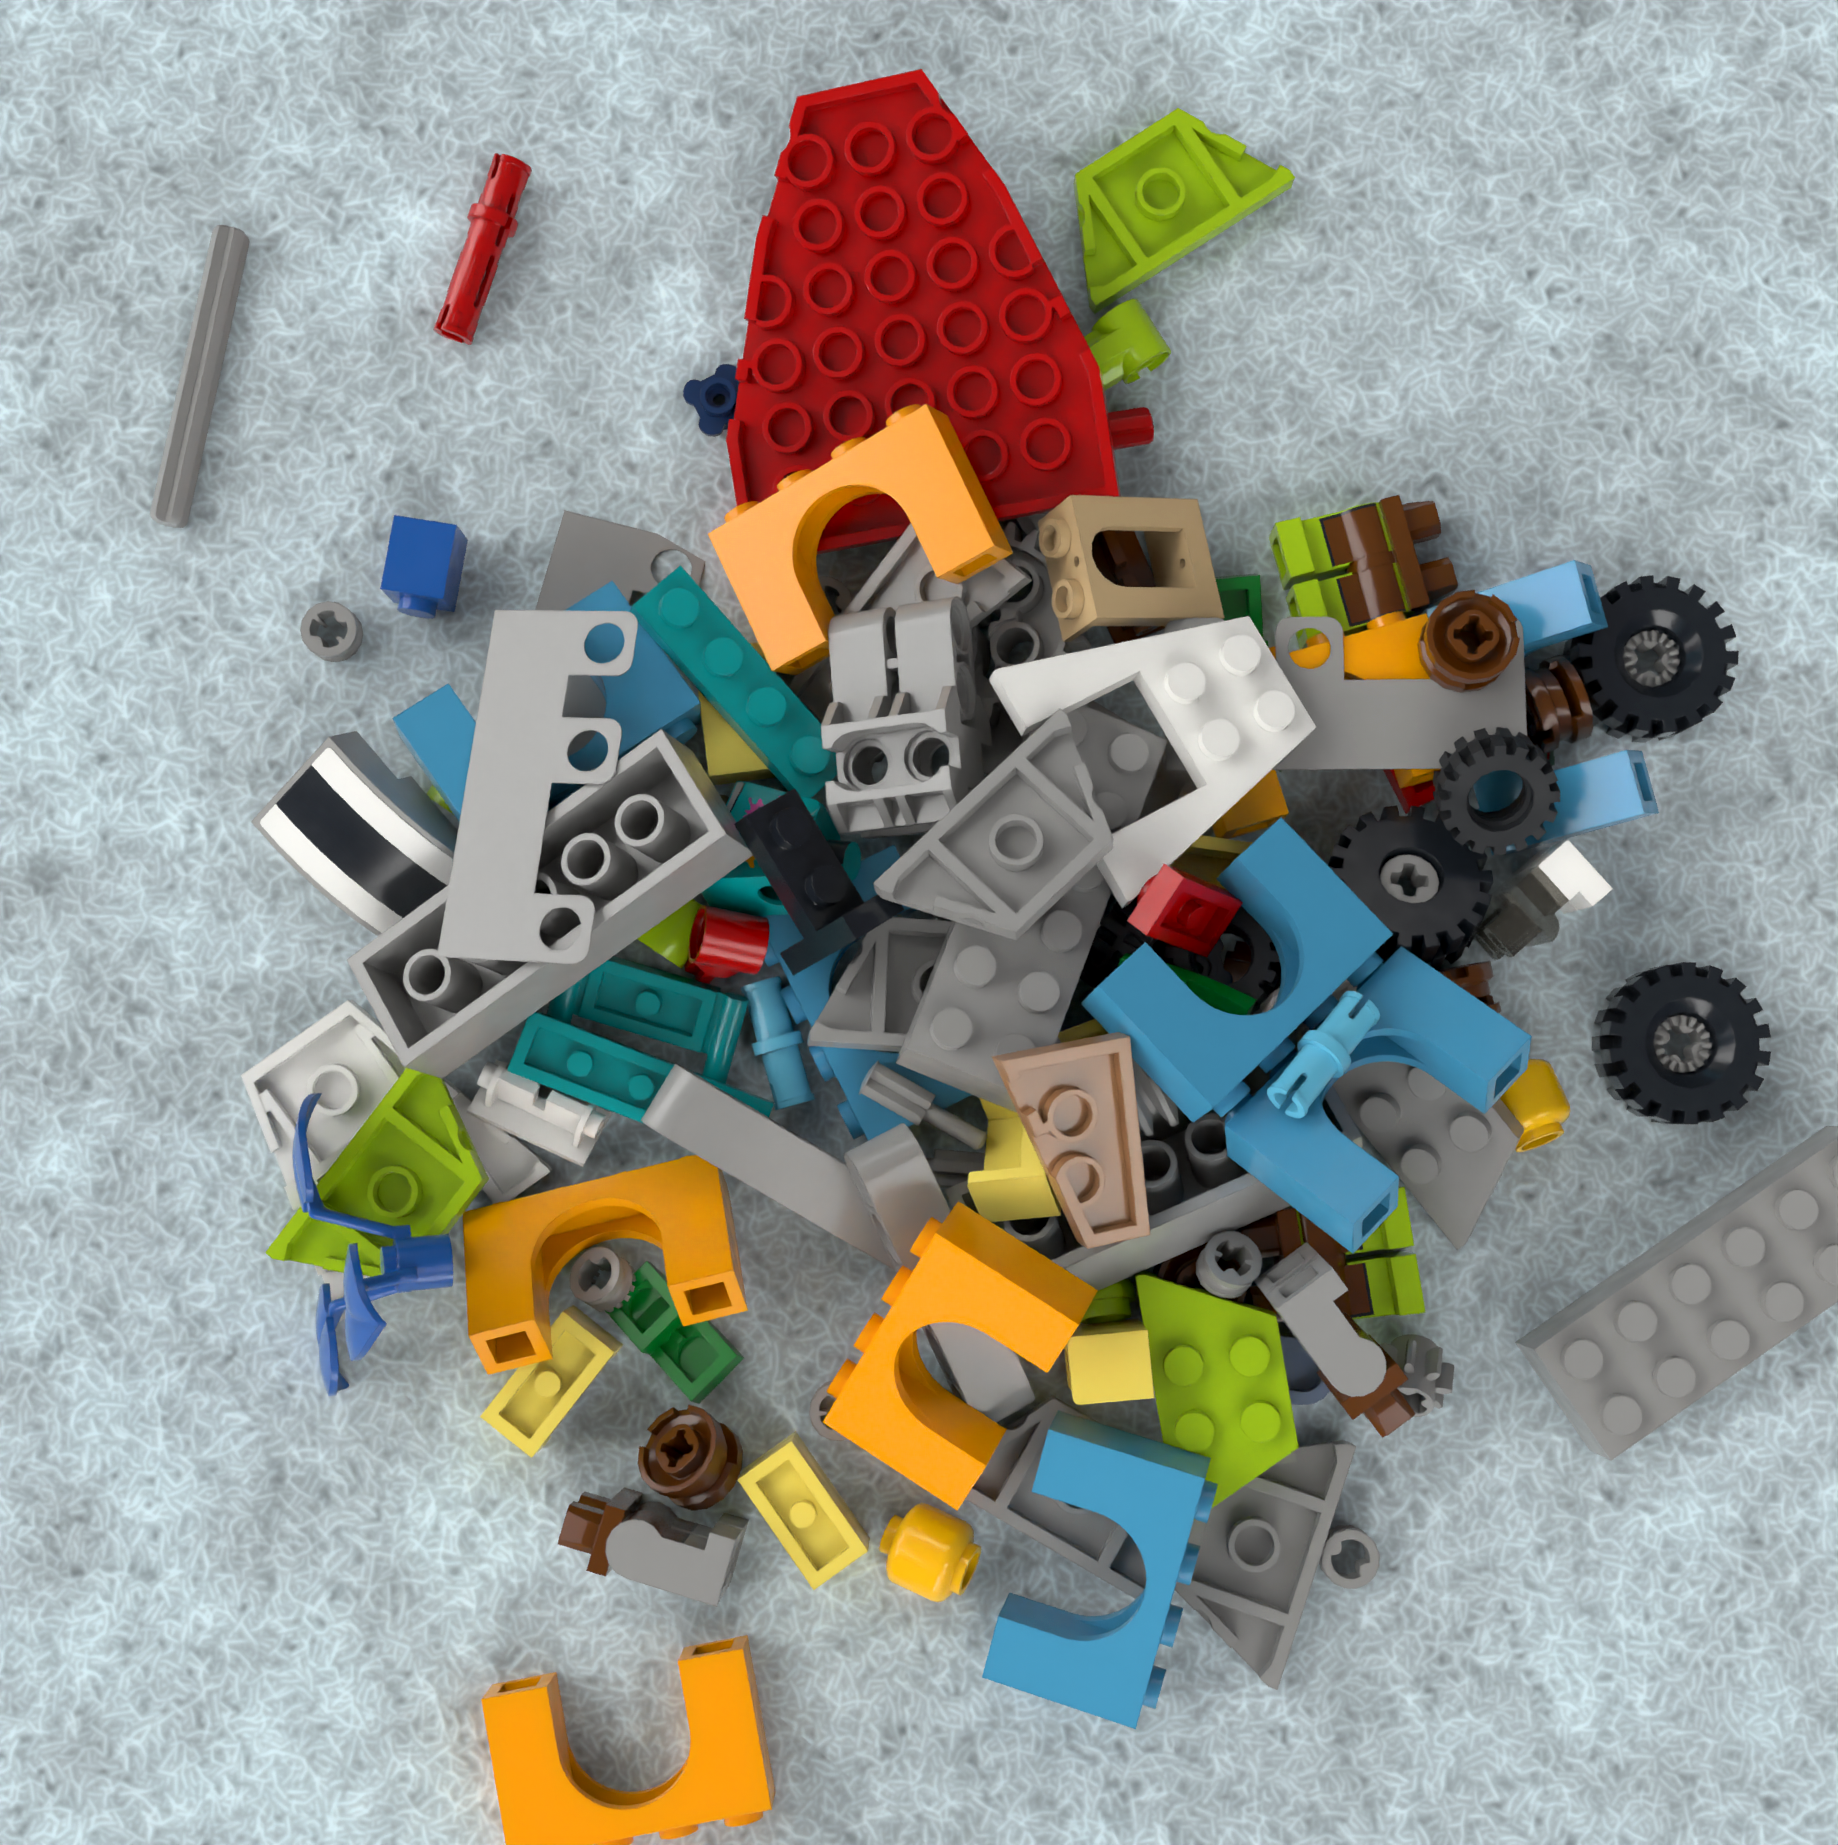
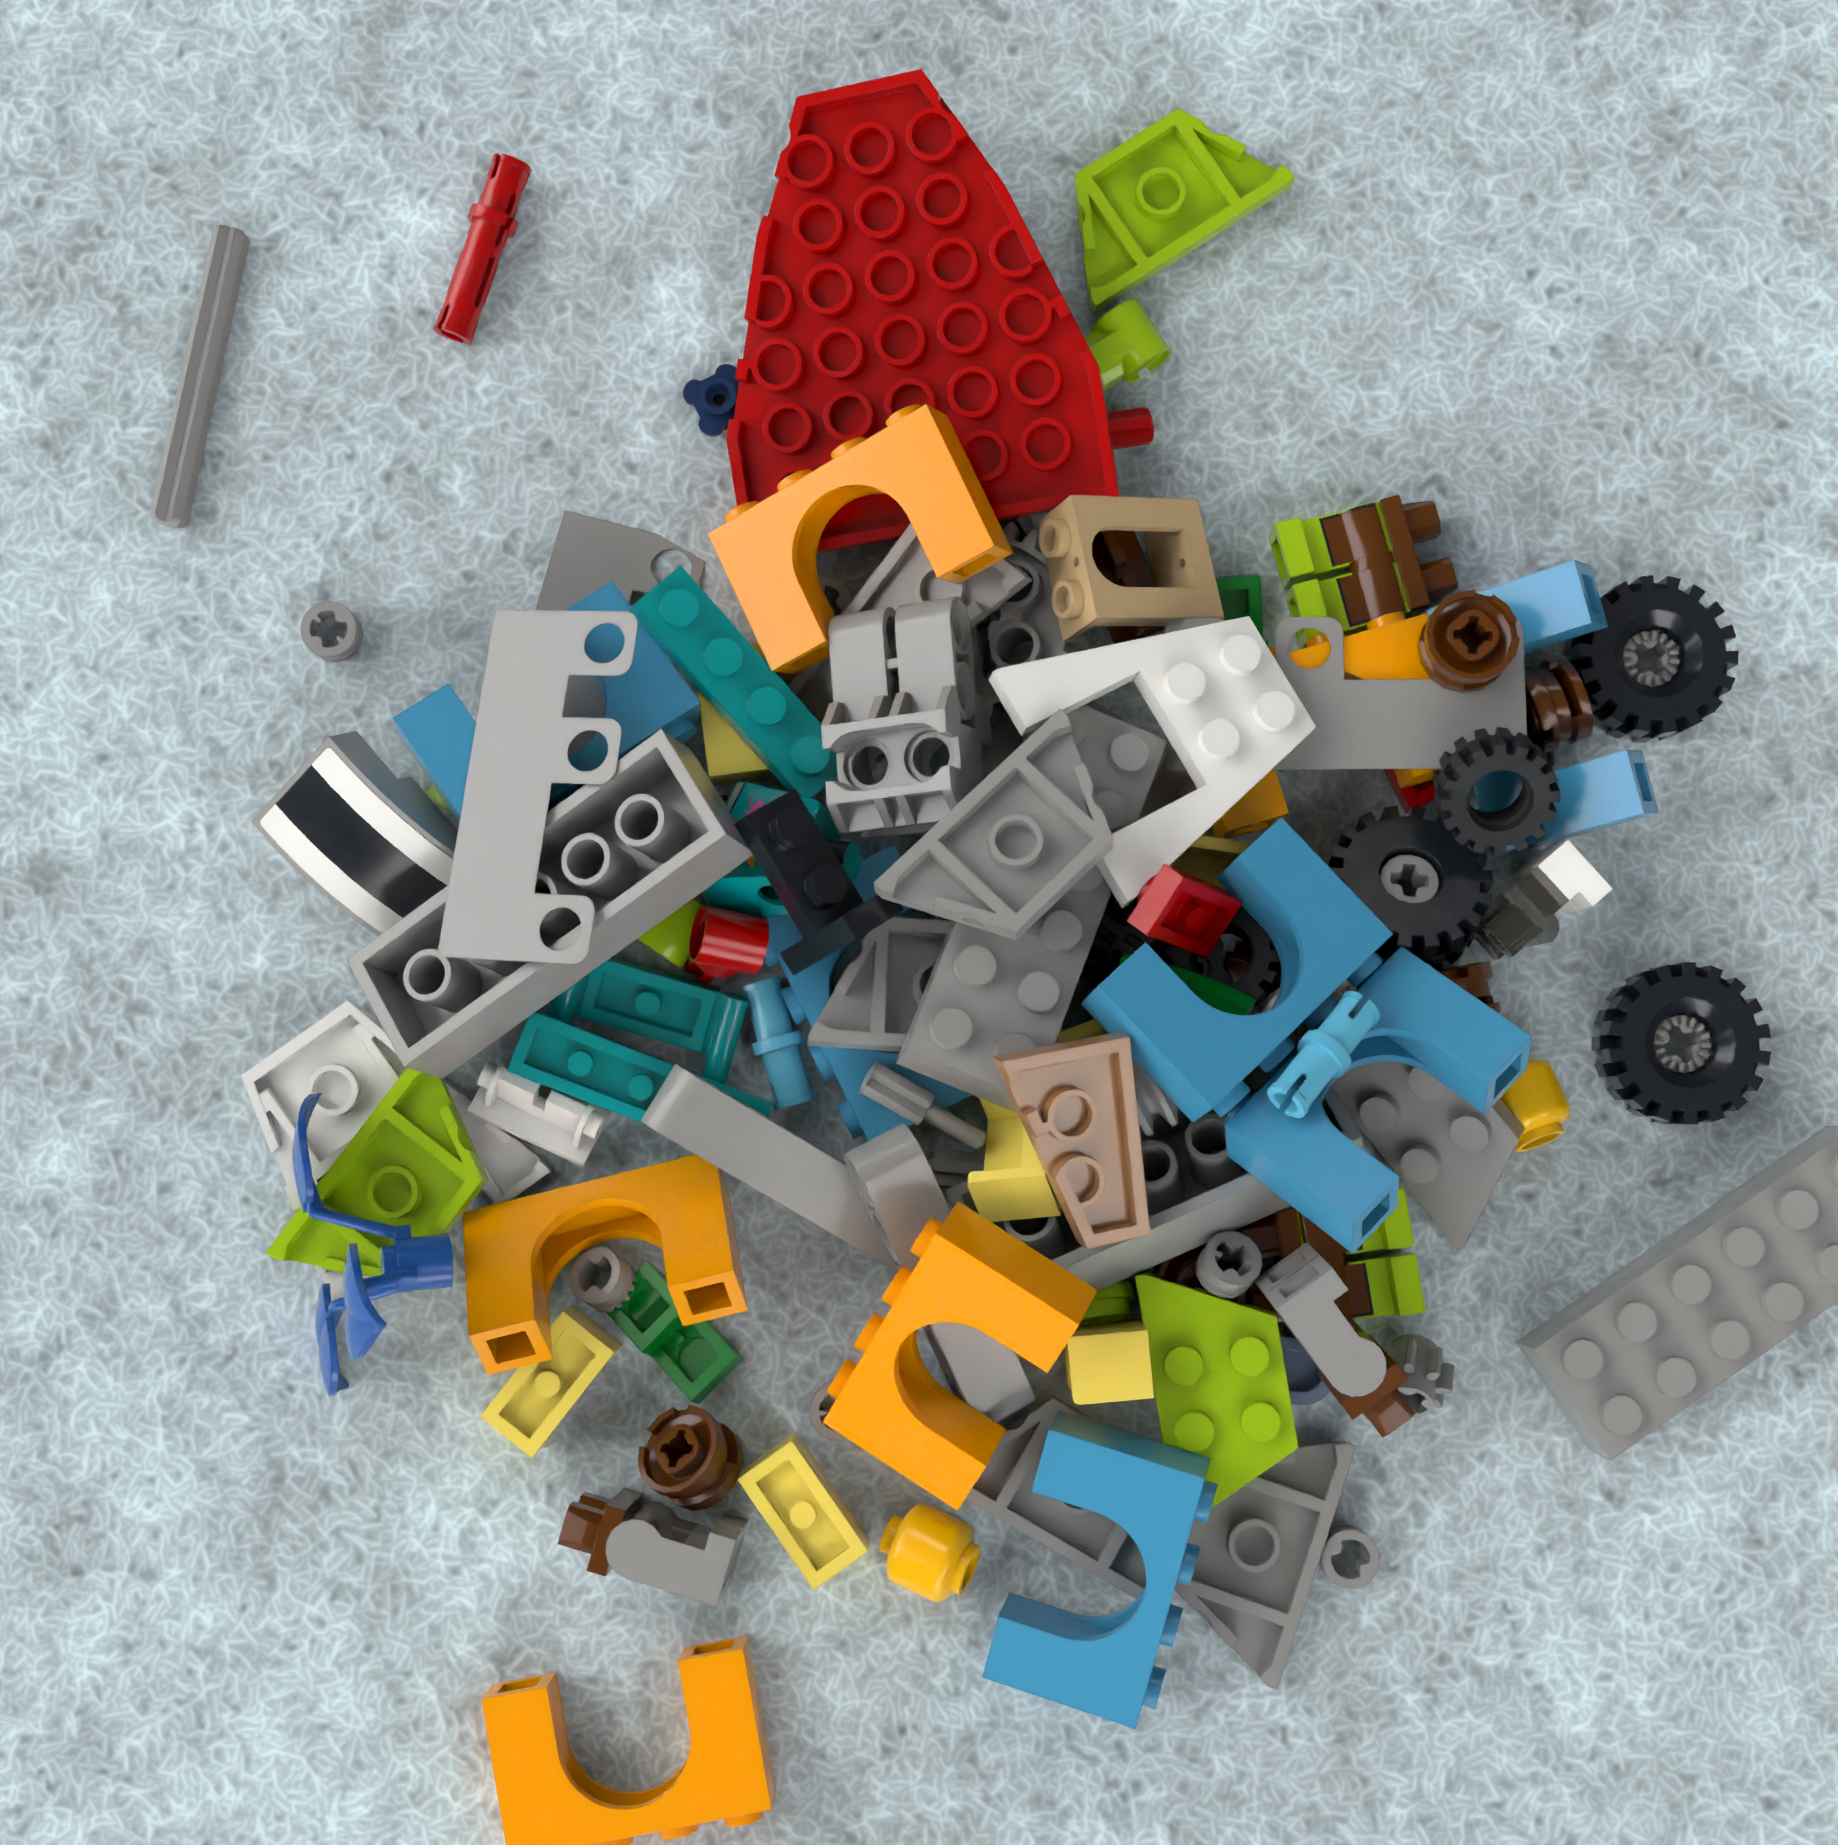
(423, 566): blue brick -> none

